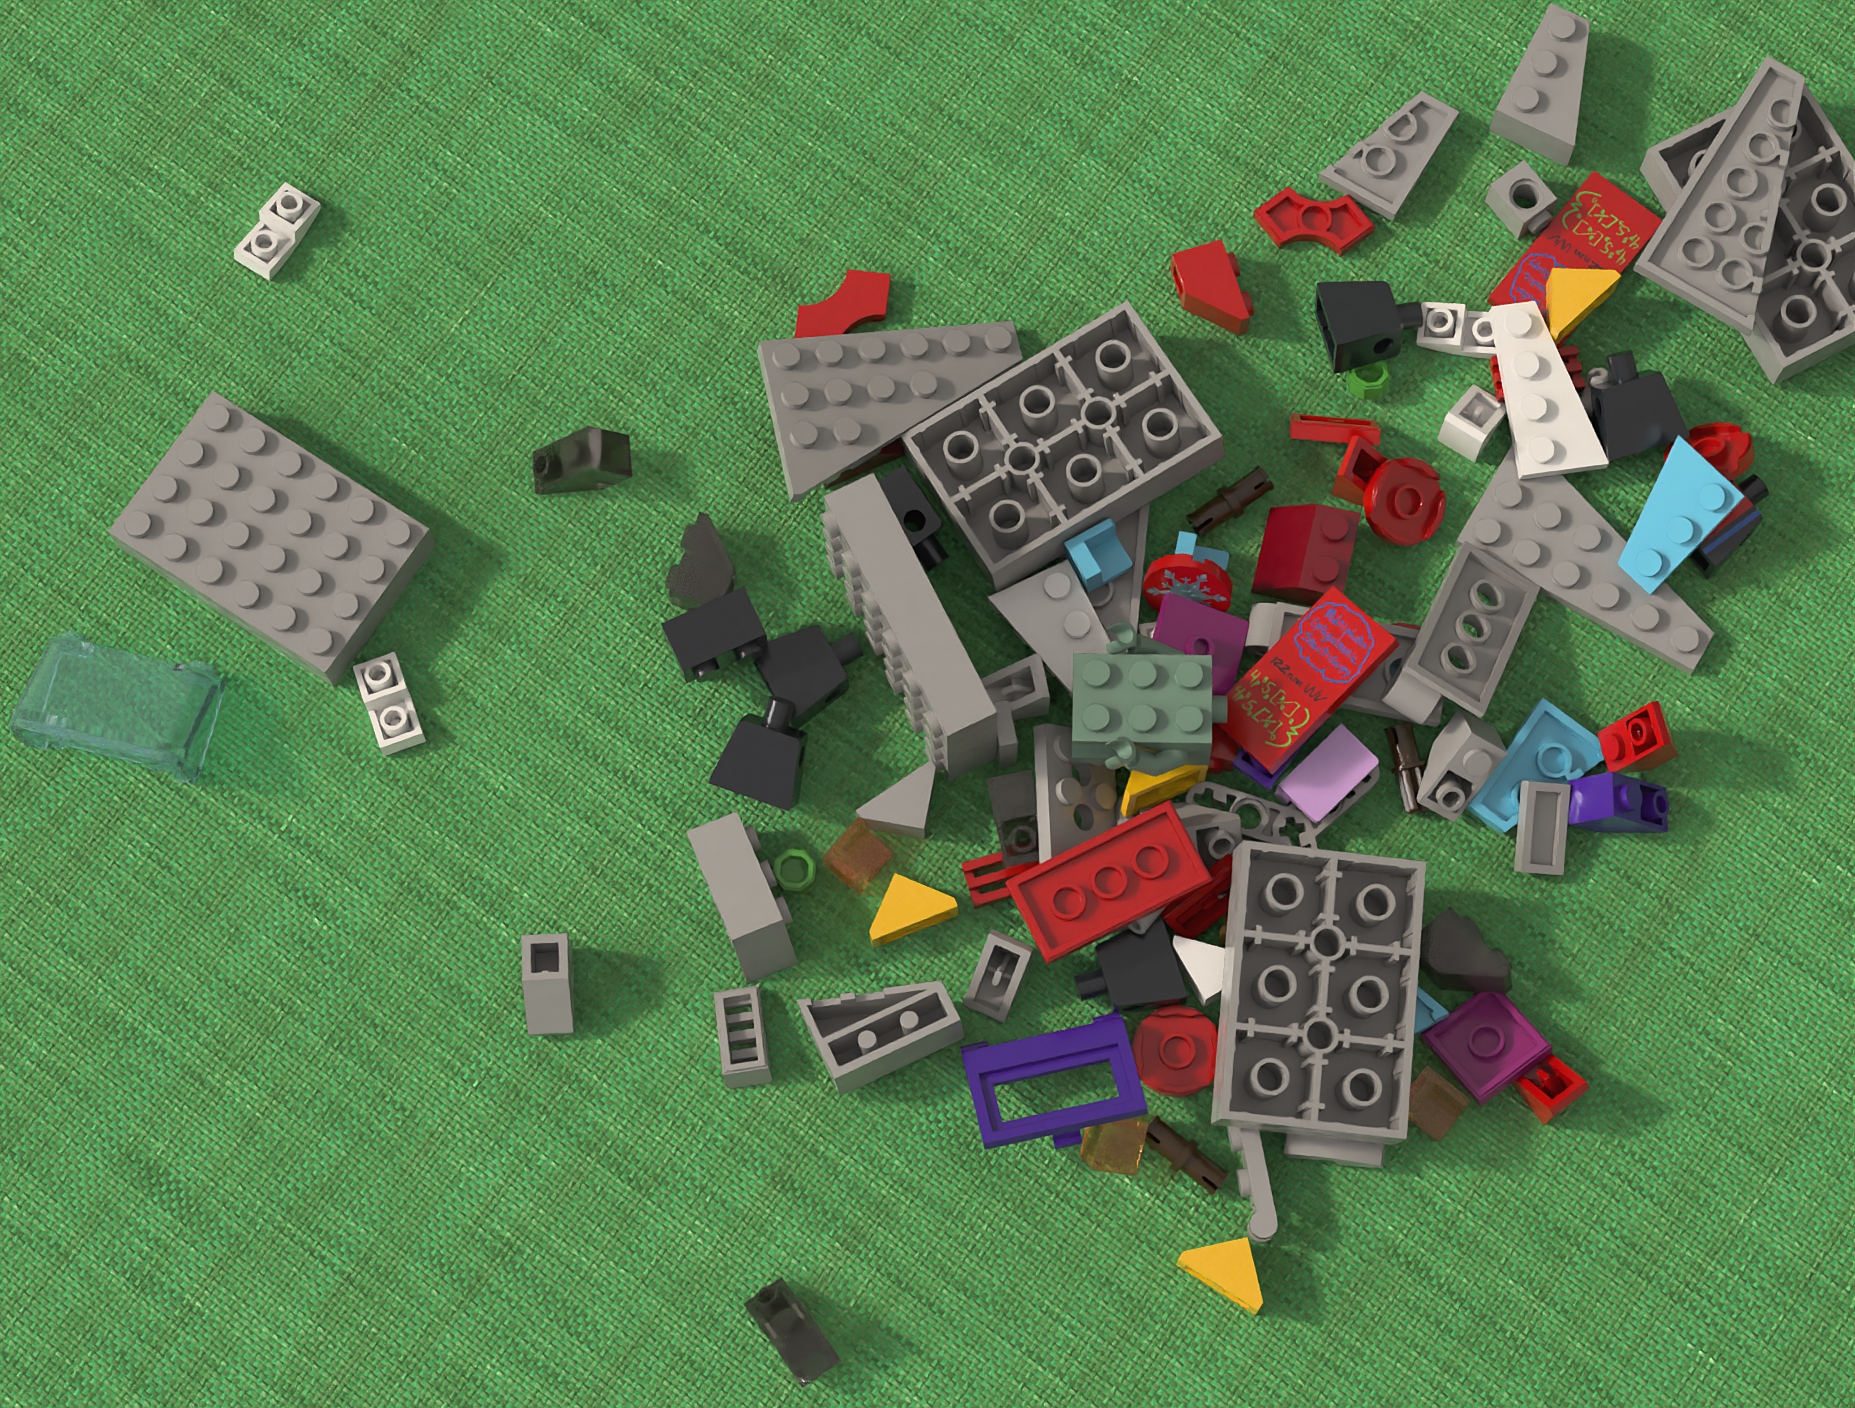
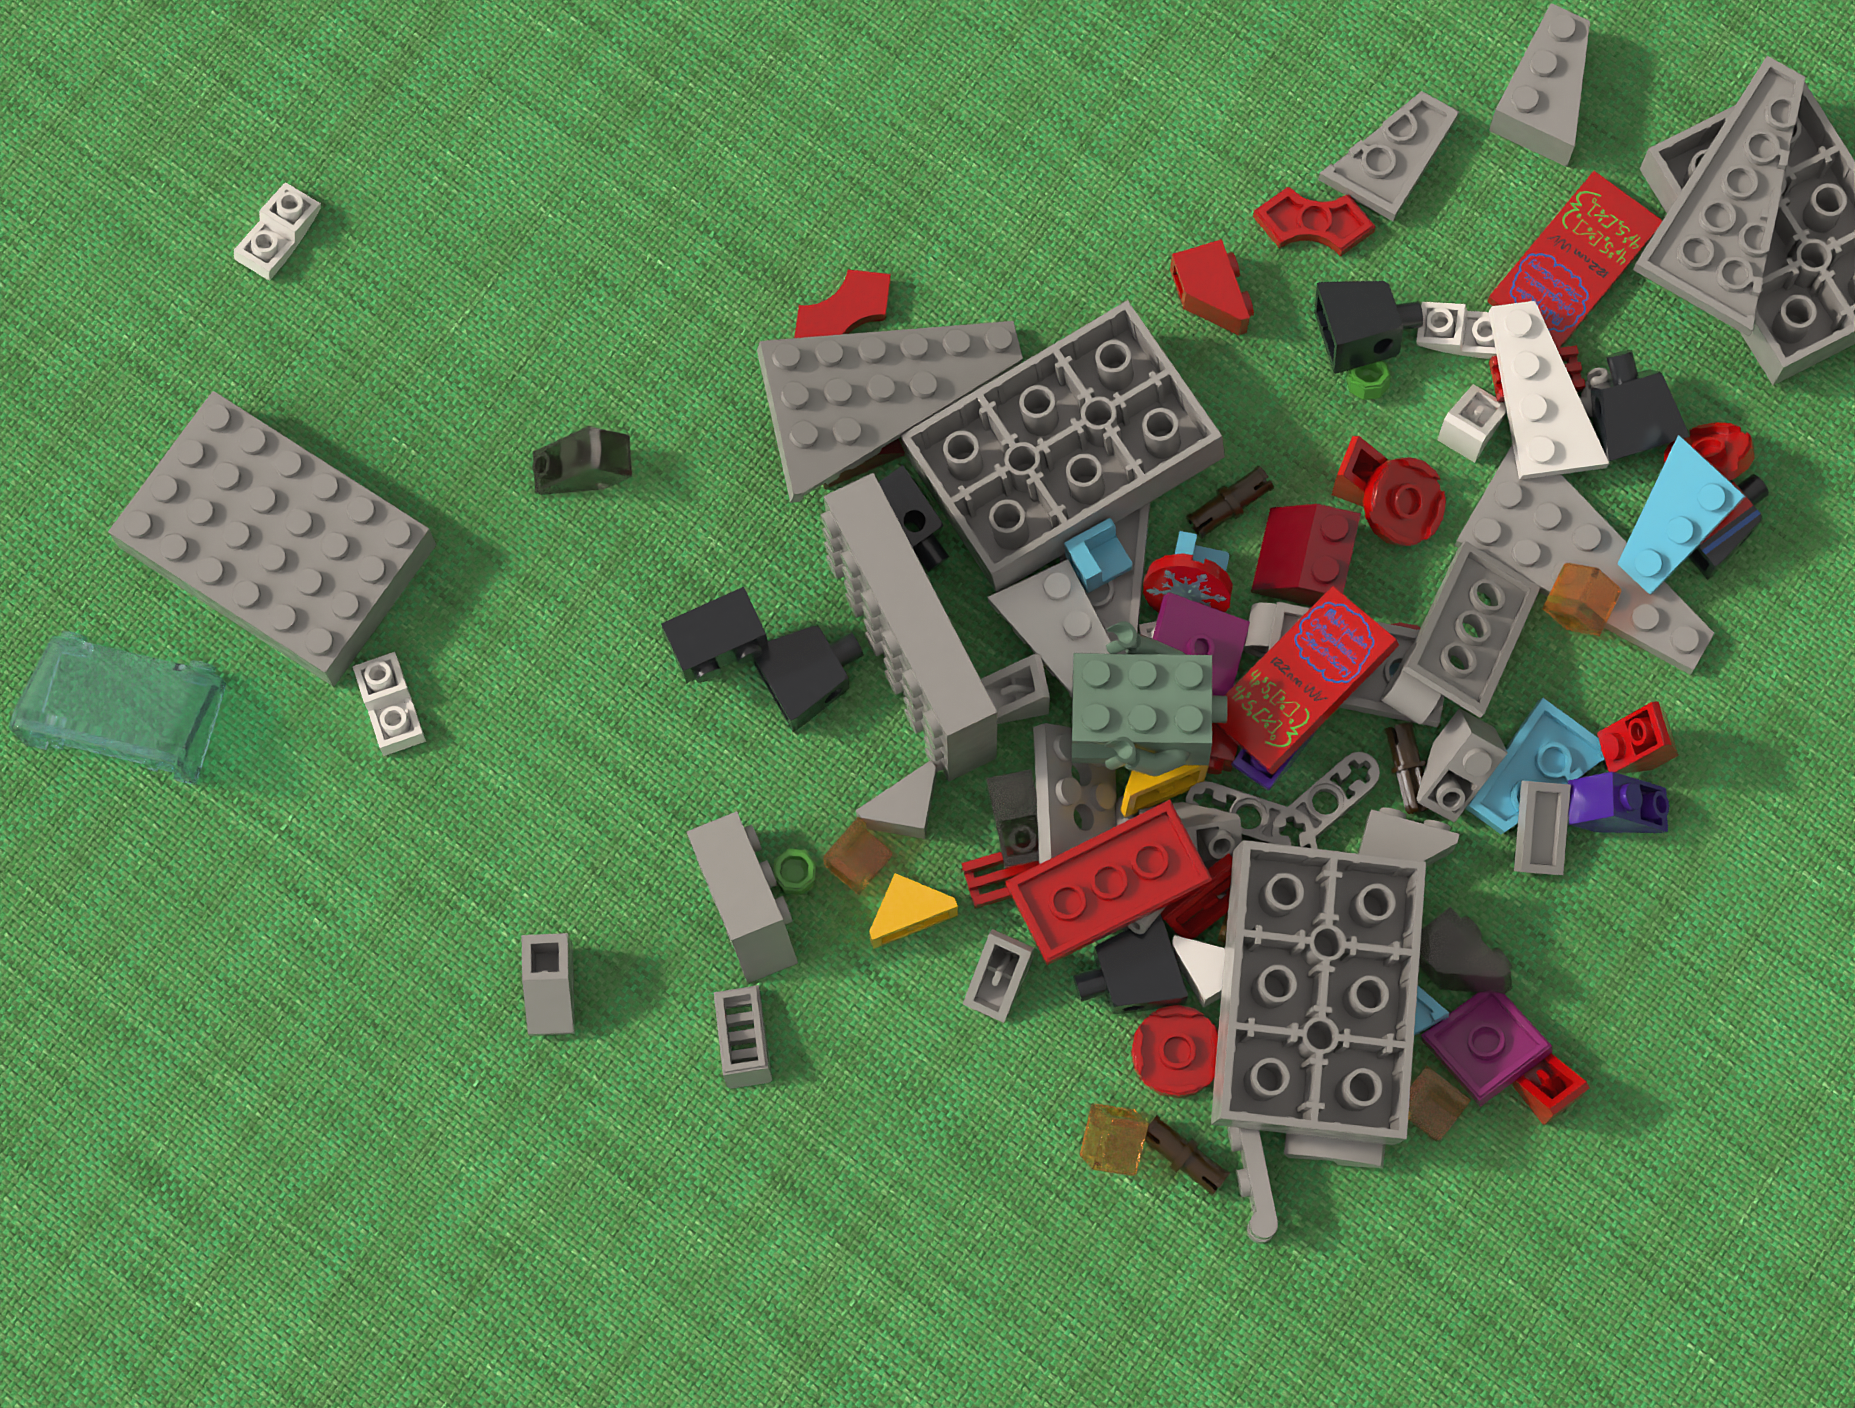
(704, 567): clear smoke slope -> none
(765, 757): black torso -> none
(792, 1332): clear smoke slope -> none
(880, 1031): light grey wedge -> none
(1006, 736): light grey tile -> none
(1045, 1055): dark purple piece -> none
(1228, 1270): yellow slope -> none
(1327, 774): lavender panel -> none
(1333, 429): red tile -> none
(1394, 836): none -> light grey slope
(1521, 183): light grey brick -> none
(1574, 296): yellow slope -> none
(1582, 599): none -> clear orange panel

